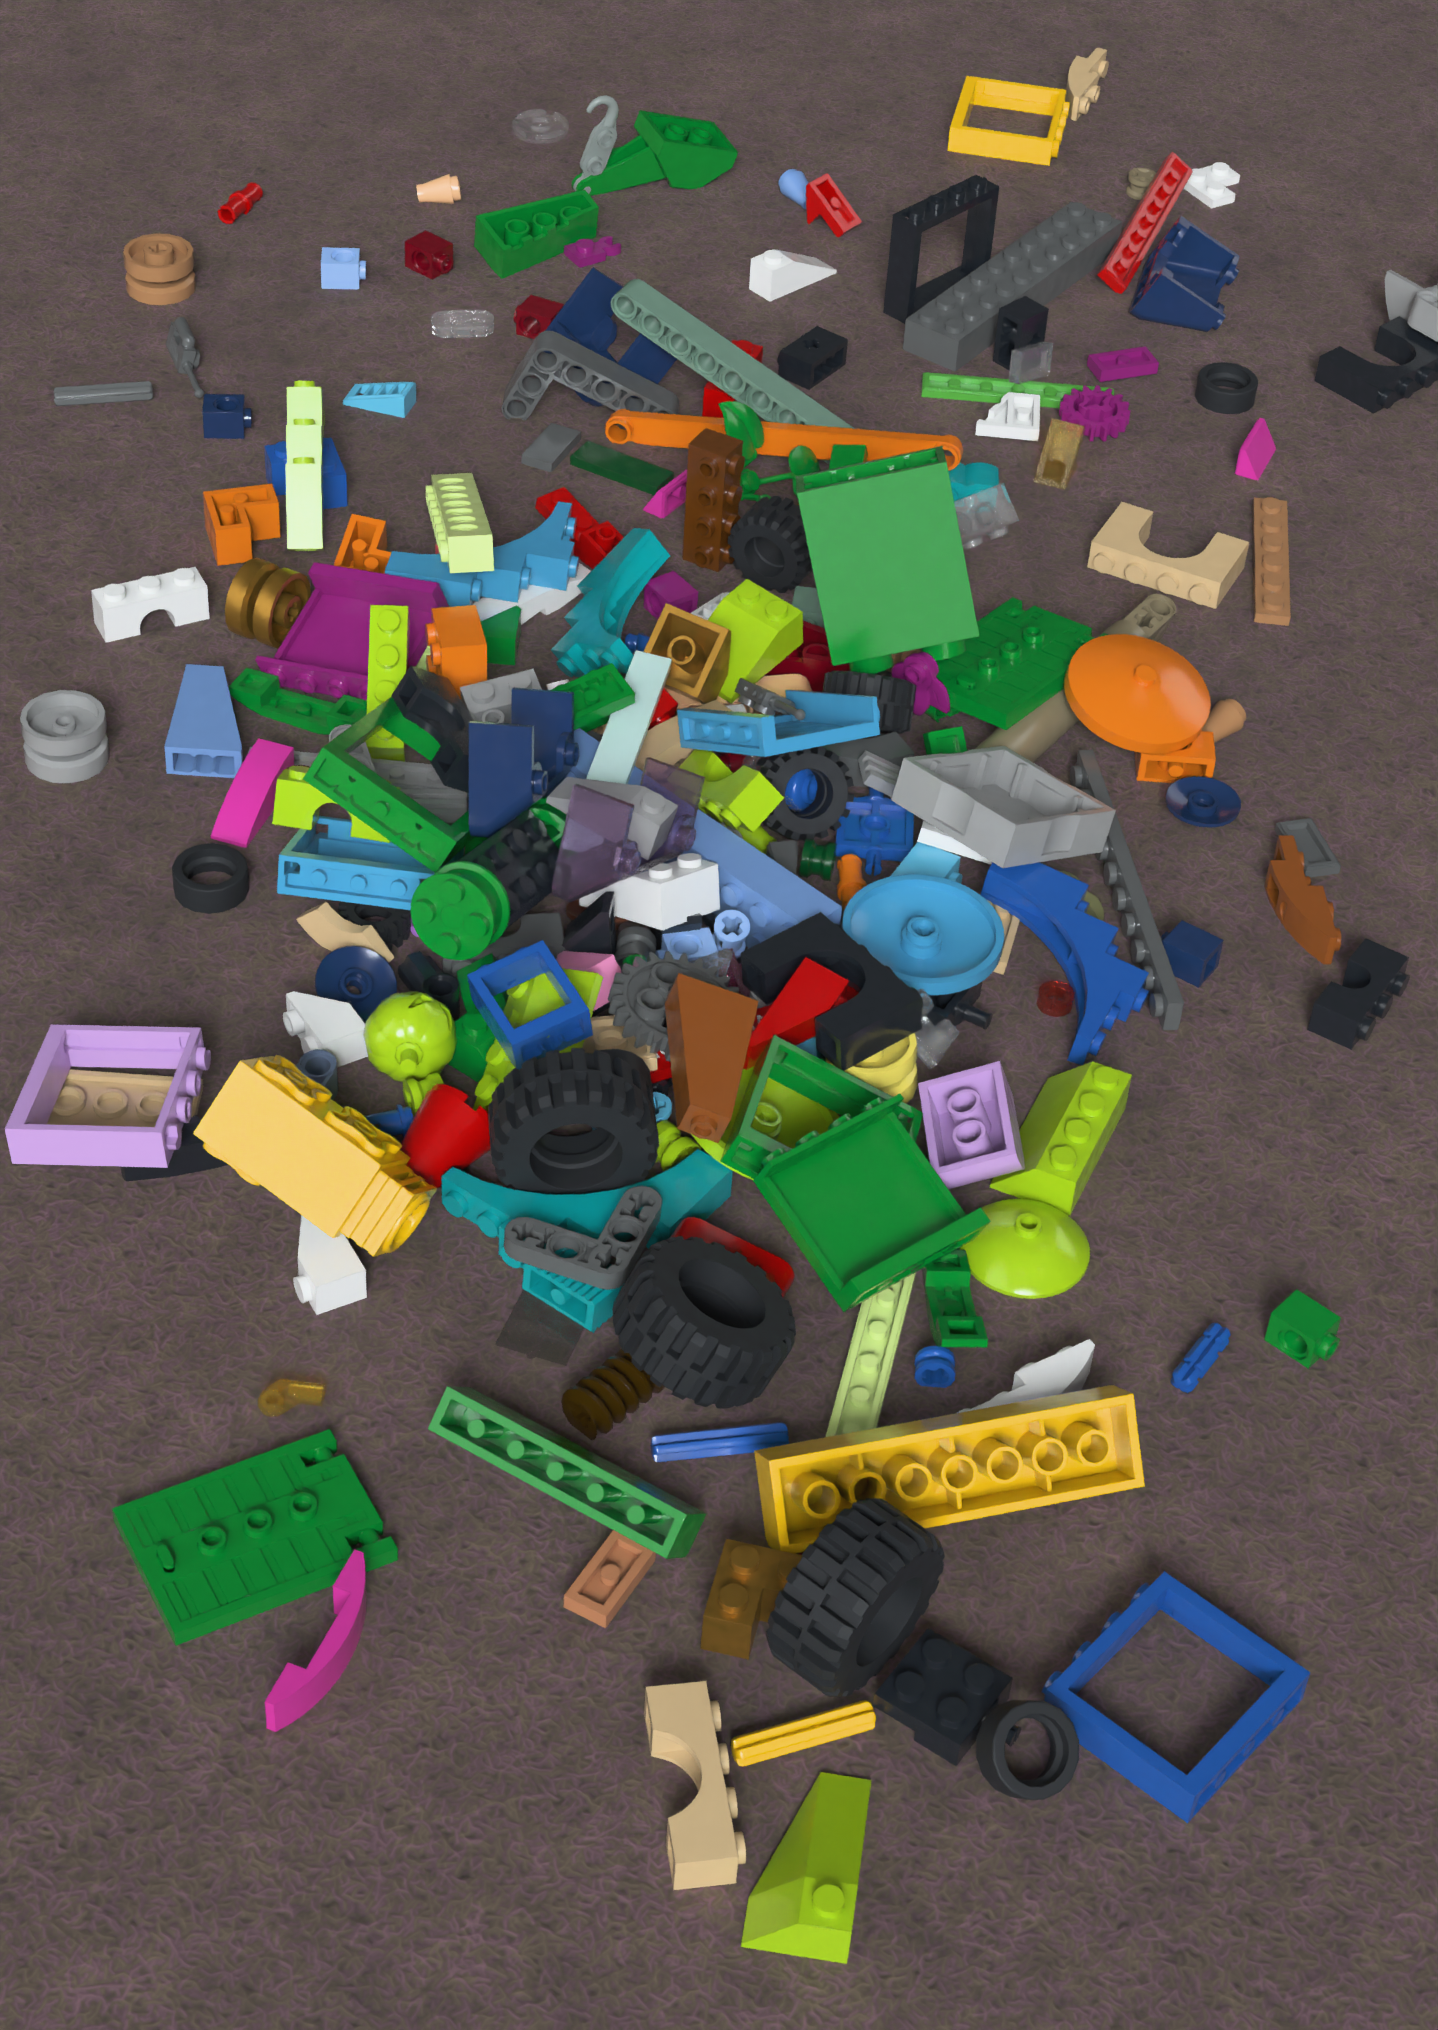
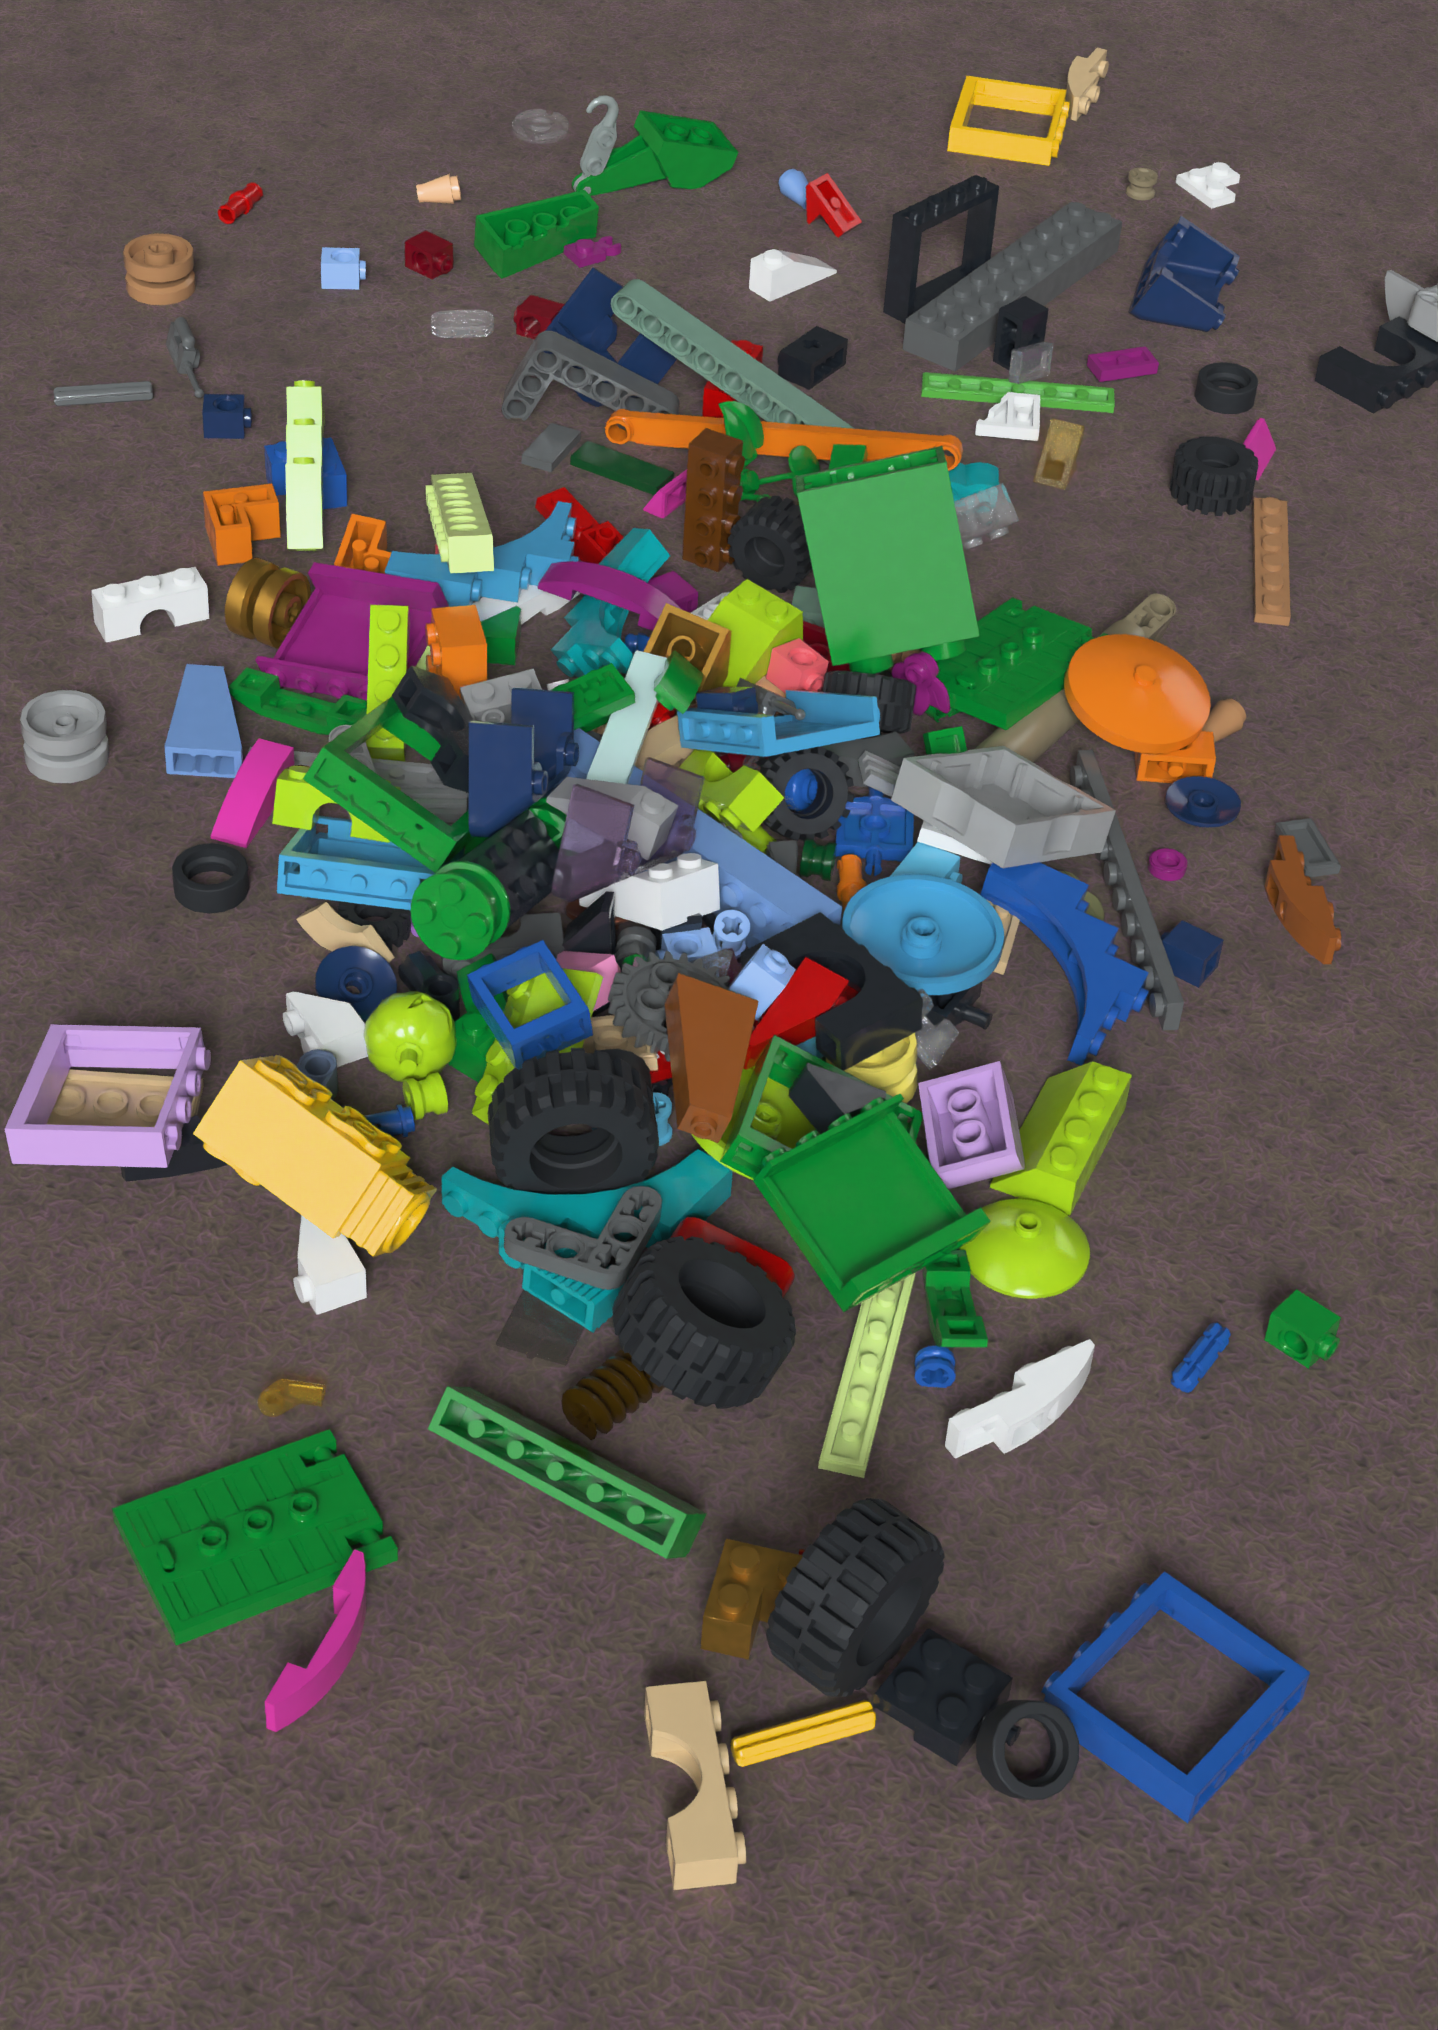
(385, 398): medium azure slope -> none
(445, 1134): red cone -> none
(606, 585): none -> magenta slope
(609, 1579): nougat plate -> none
(672, 1146): lime wheel -> none
(677, 683): none -> green slope
(717, 1441): blue axle -> none
(728, 699): none -> dark blue brick
(763, 978): none -> light blue brick
(796, 667): none -> coral brick
(812, 1880): lime wedge -> none
(828, 1095): none -> black slope
(955, 1464): yellow brick -> none
(1057, 990): clear red bush -> none
(1096, 412): magenta gear -> none
(1145, 223): red tile -> none
(1167, 864): none -> magenta tile
(1200, 578): tan arch -> none
(1213, 475): none -> black tyre
(1367, 990): black arch -> none

